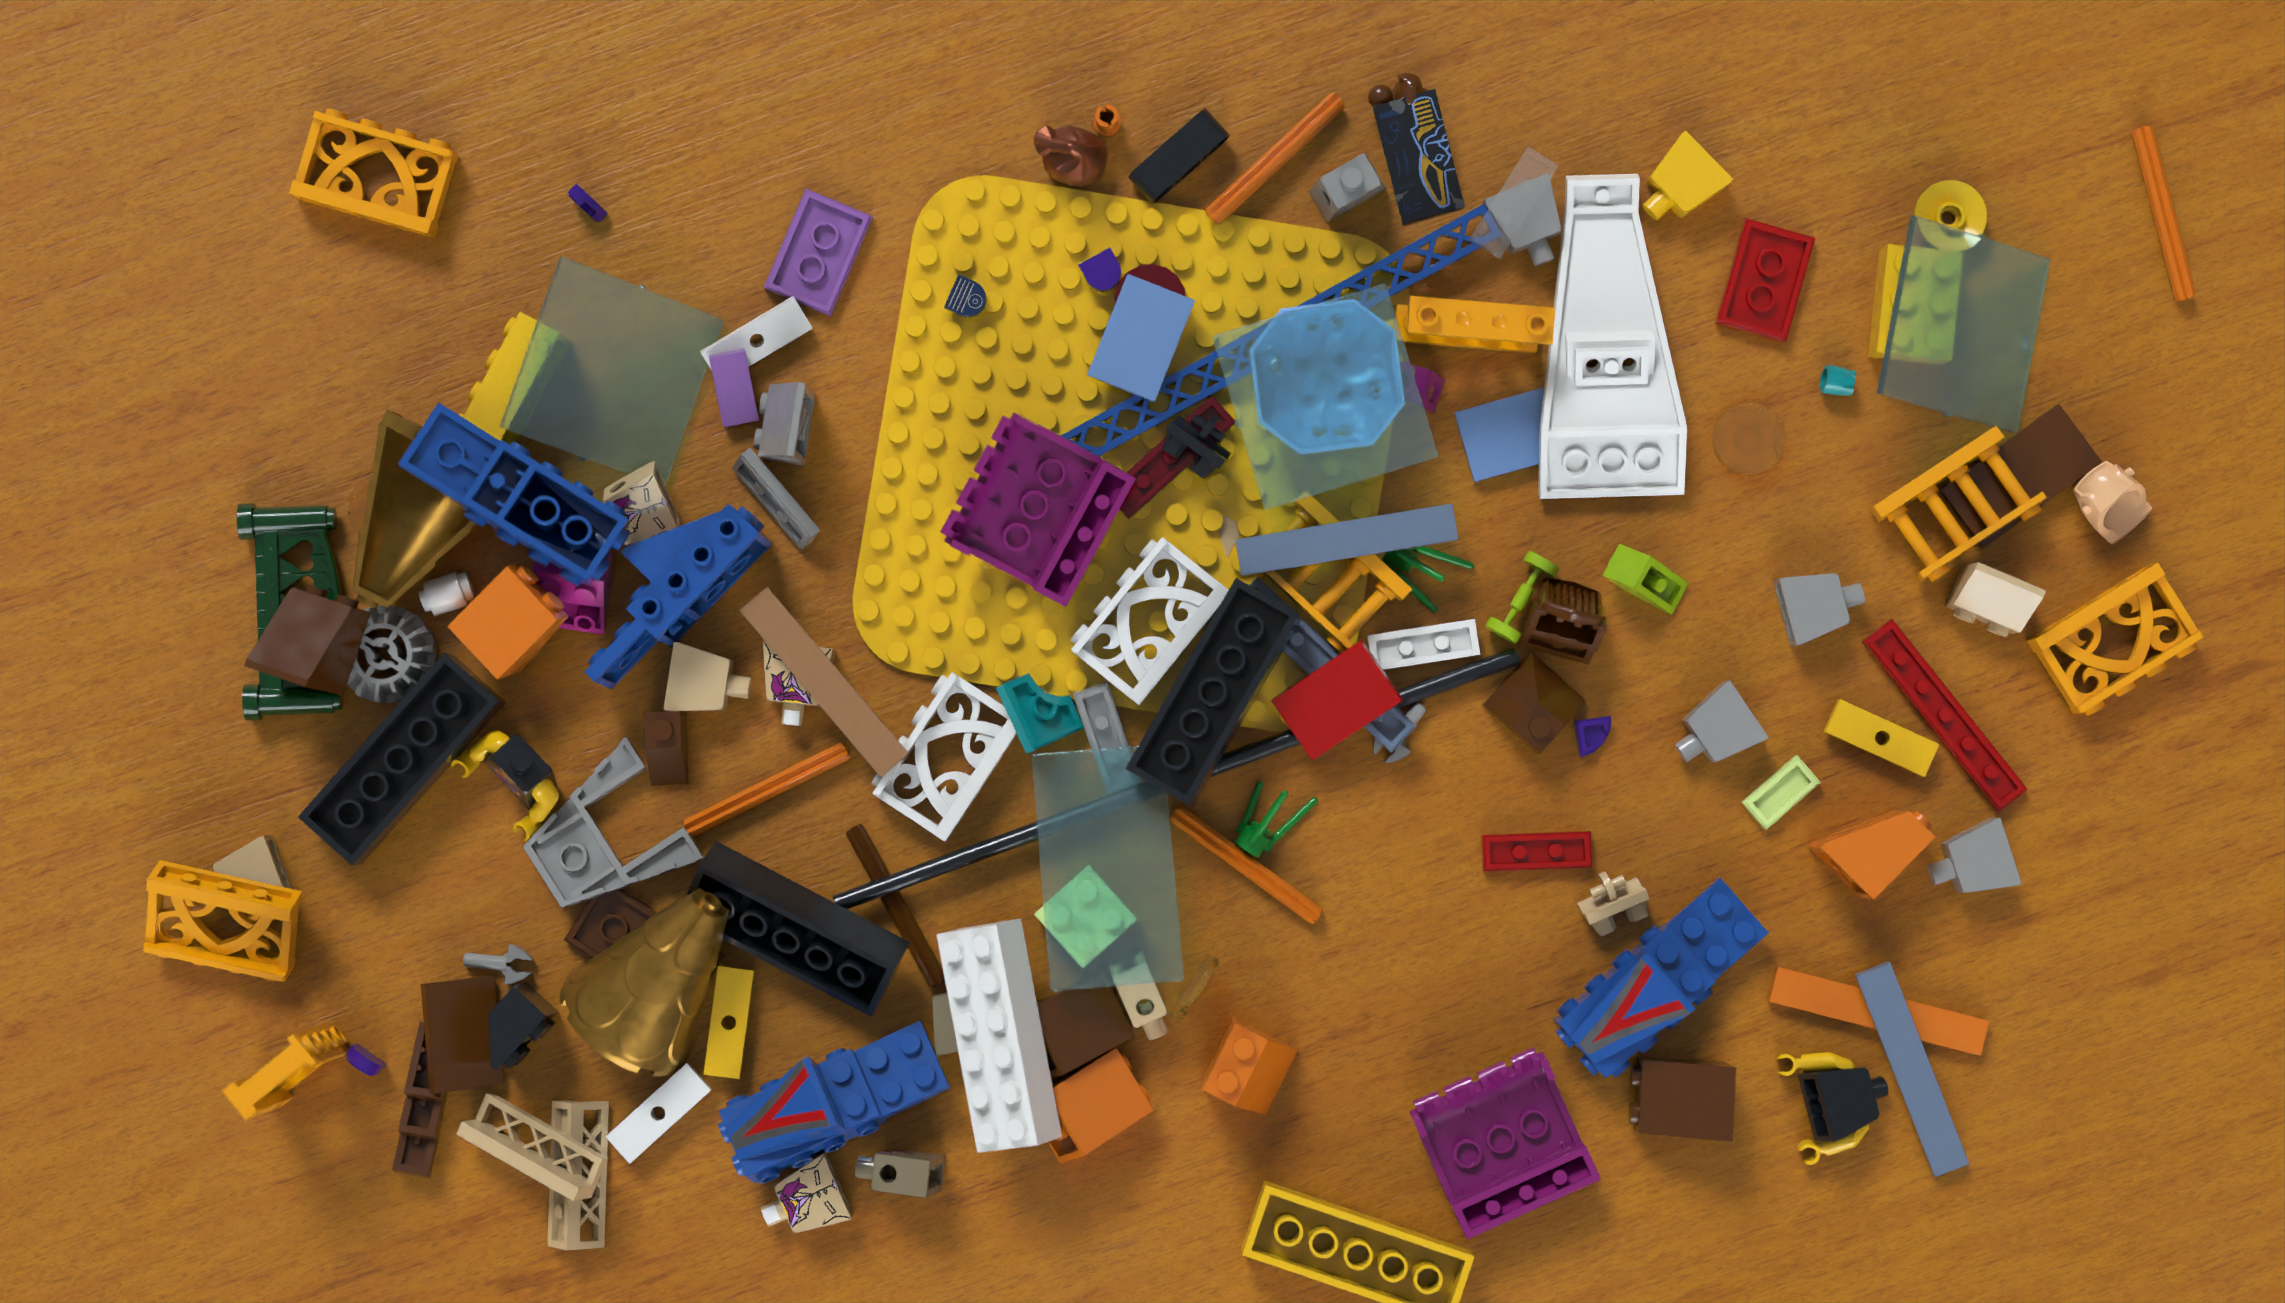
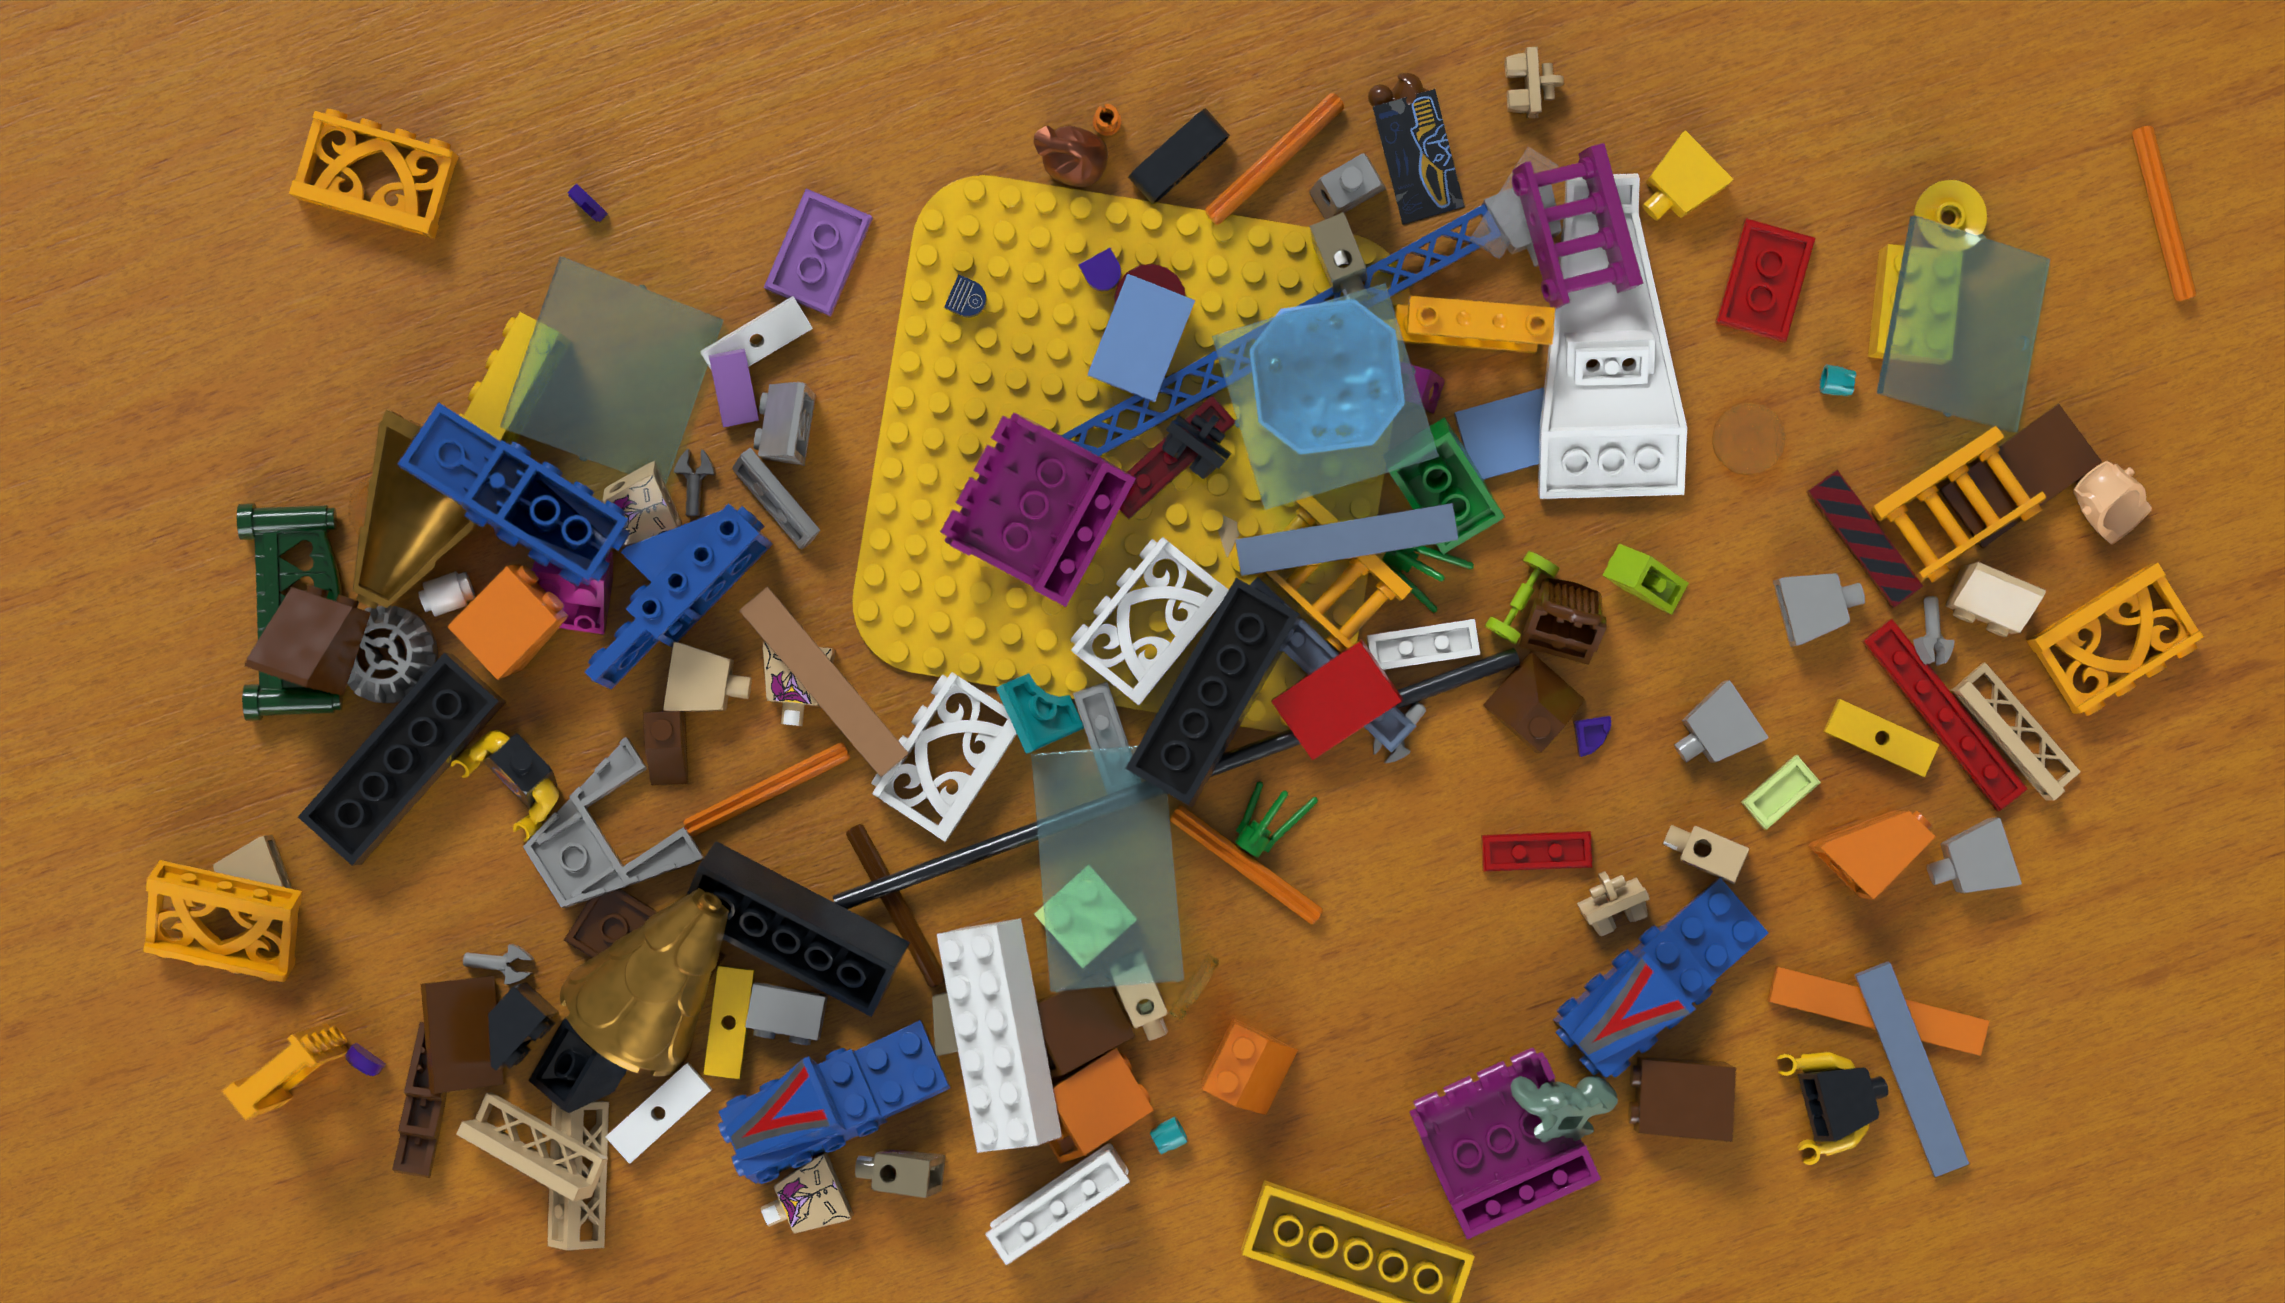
(574, 1072): none -> black slope
(694, 481): none -> flat silver bar
(786, 1012): none -> light grey brick
(1058, 1203): none -> white fence
(1169, 1135): none -> teal hose
(1337, 247): none -> dark tan torso
(1447, 481): none -> green slope
(1527, 66): none -> tan hips
(1564, 1107): none -> sand green animal
(1602, 201): none -> magenta fence
(1725, 856): none -> tan torso
(1864, 539): none -> tile
(1933, 637): none -> light grey bar
(2010, 741): none -> tan fence

